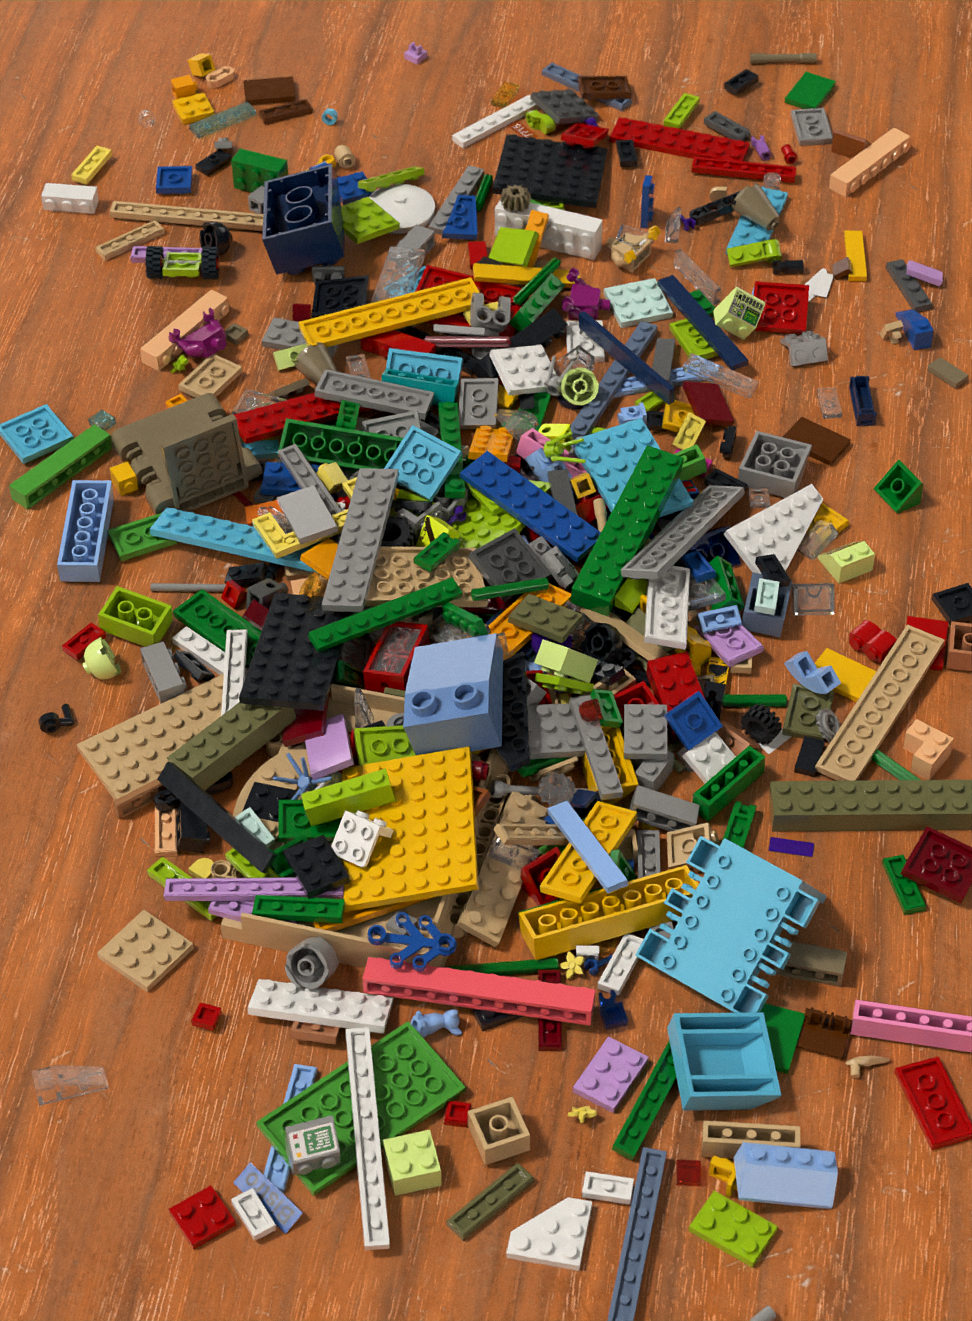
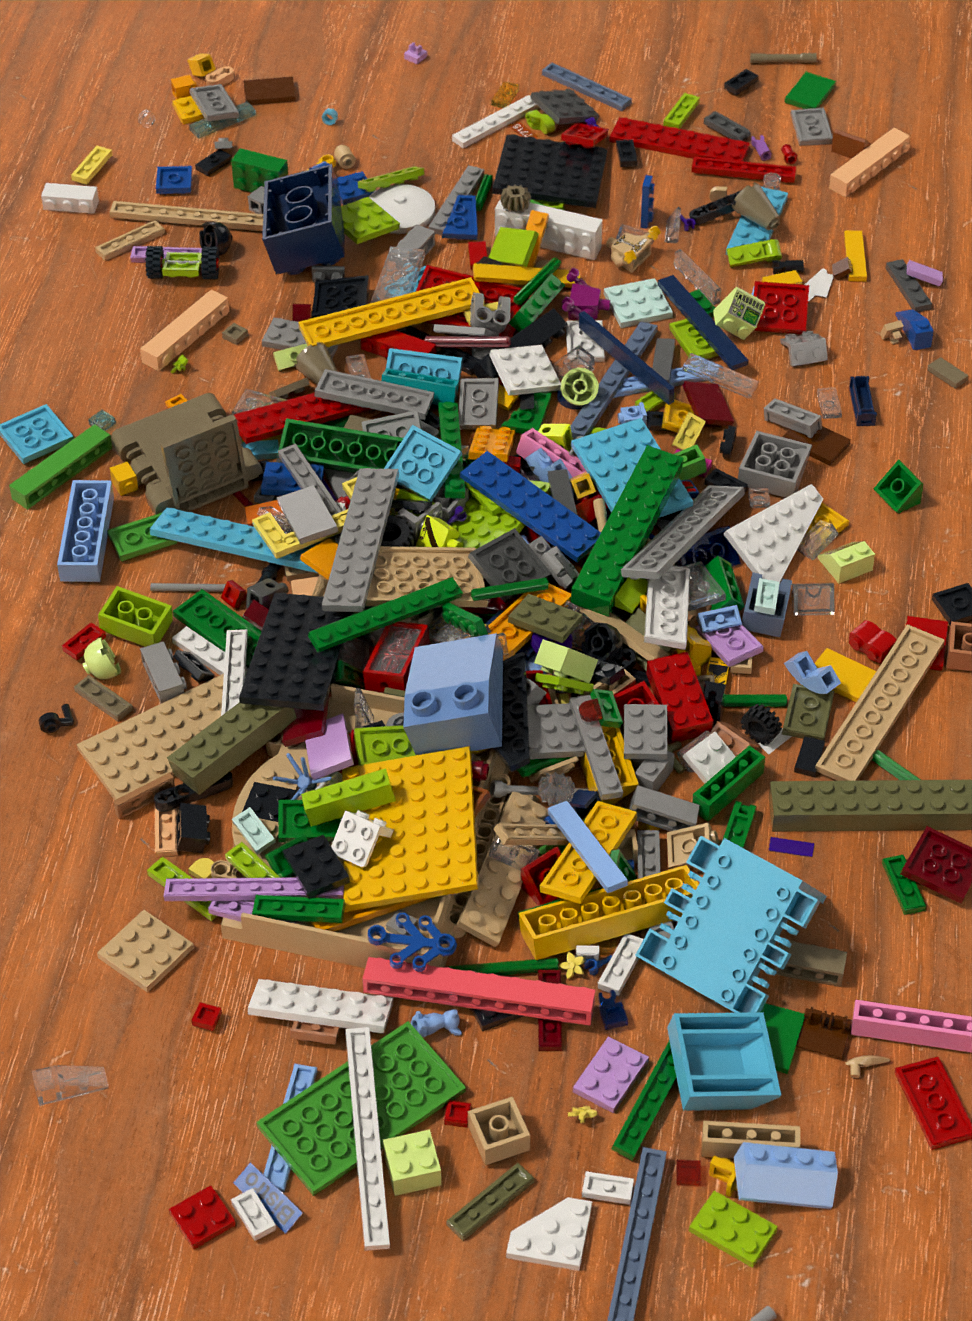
(103, 698): none -> dark tan tile
(203, 341): magenta torso -> none
(210, 377): tan plate -> none
(214, 102): none -> light grey tile
(217, 817): black tile -> none
(247, 573): black plate -> none
(285, 111): reddish brown tile -> none
(311, 585): clear yellow plate -> none
(311, 962): light grey brick -> none
(312, 1145): slope -> none
(331, 477): light yellow brick -> none
(348, 414): green plate -> none
(437, 552): green plate -> none
(516, 421): clear slope -> none
(554, 384): light grey plant -> none
(554, 449): lime plant -> none
(604, 87): reddish brown tile -> none
(693, 720): blue plate -> none
(698, 566): blue tile -> none
(772, 569): black plate -> none
(788, 277): none -> yellow tile
(793, 417): none -> light grey container
(827, 719): light grey gear -> none
(929, 748): light nougat brick -> none

